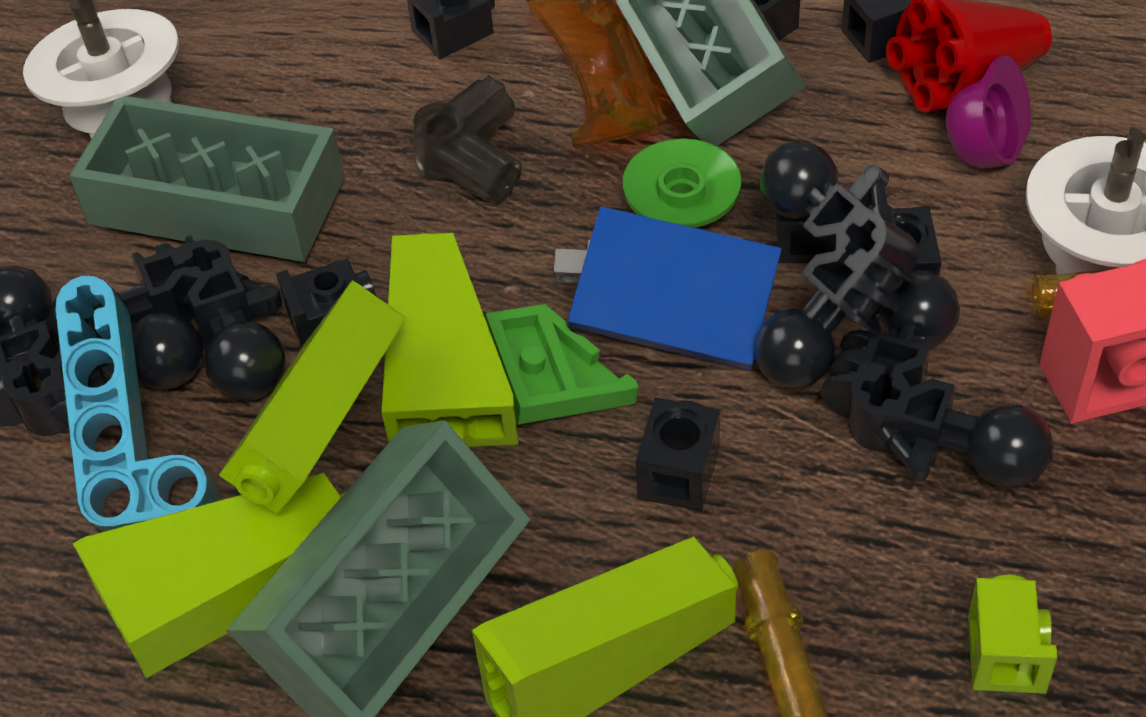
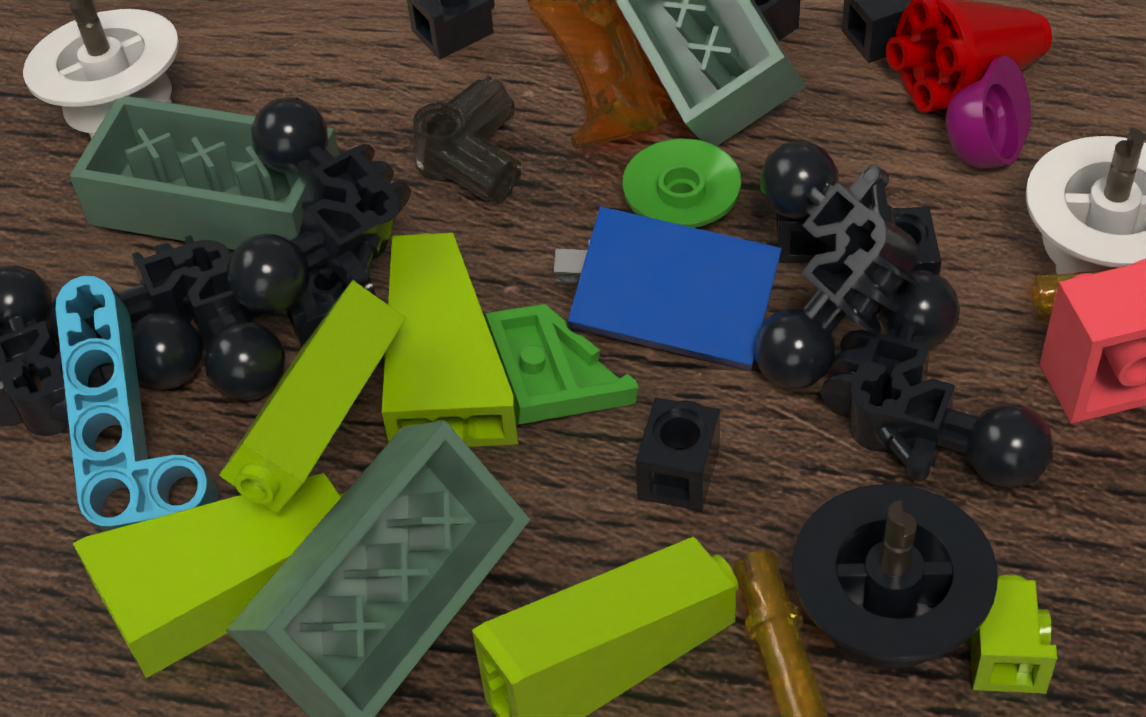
(345, 204): none -> black piece
(894, 574): none -> black piece

